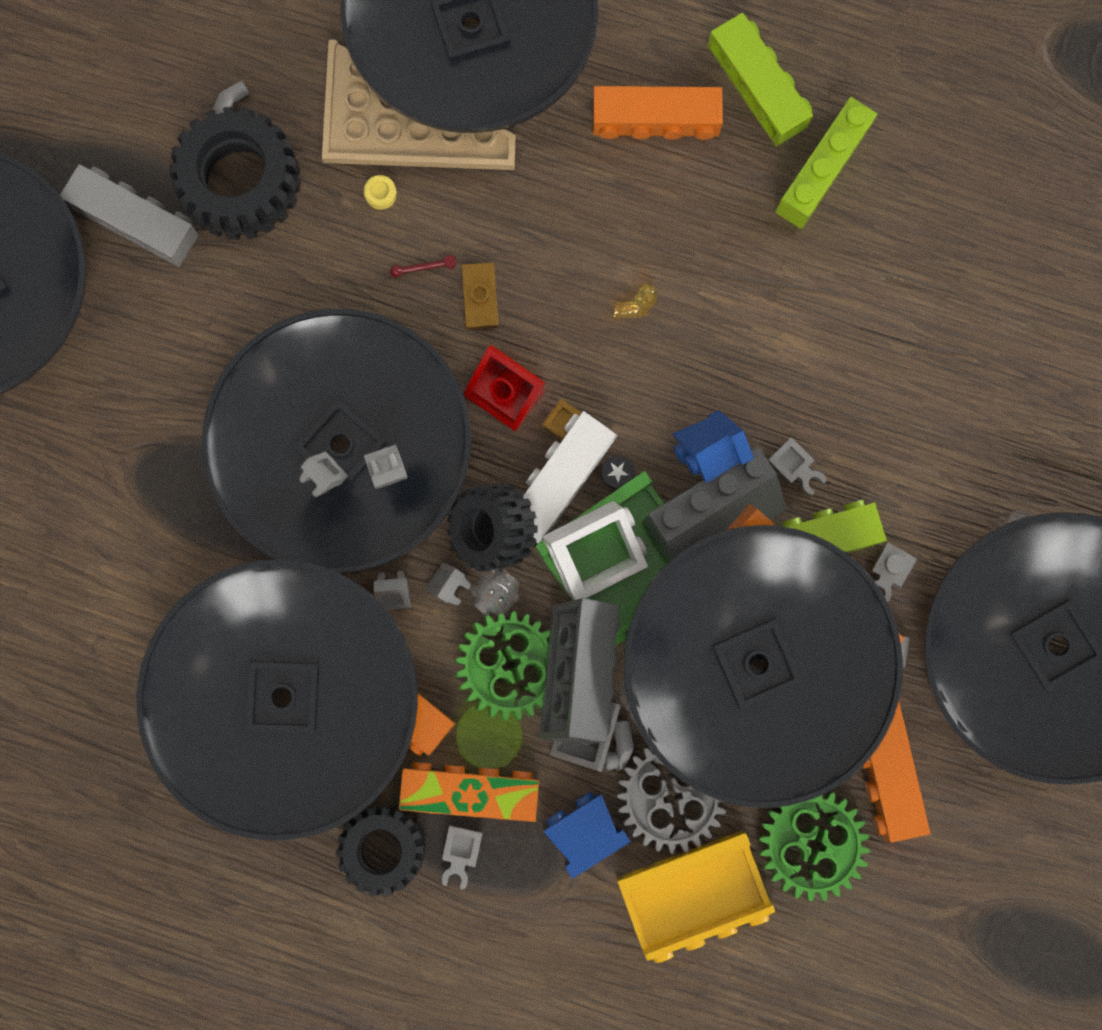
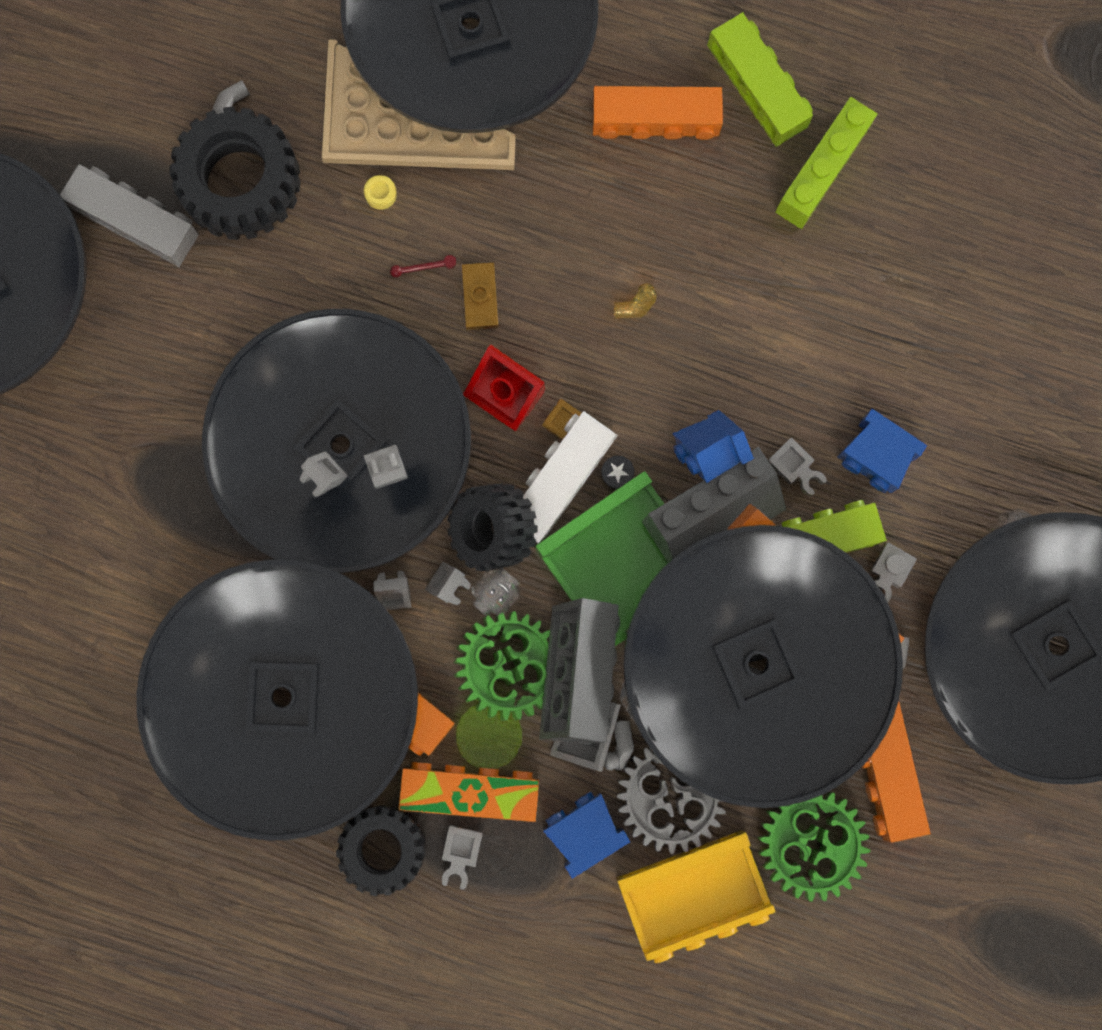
(559, 538): white window -> none
(881, 452): none -> blue hips

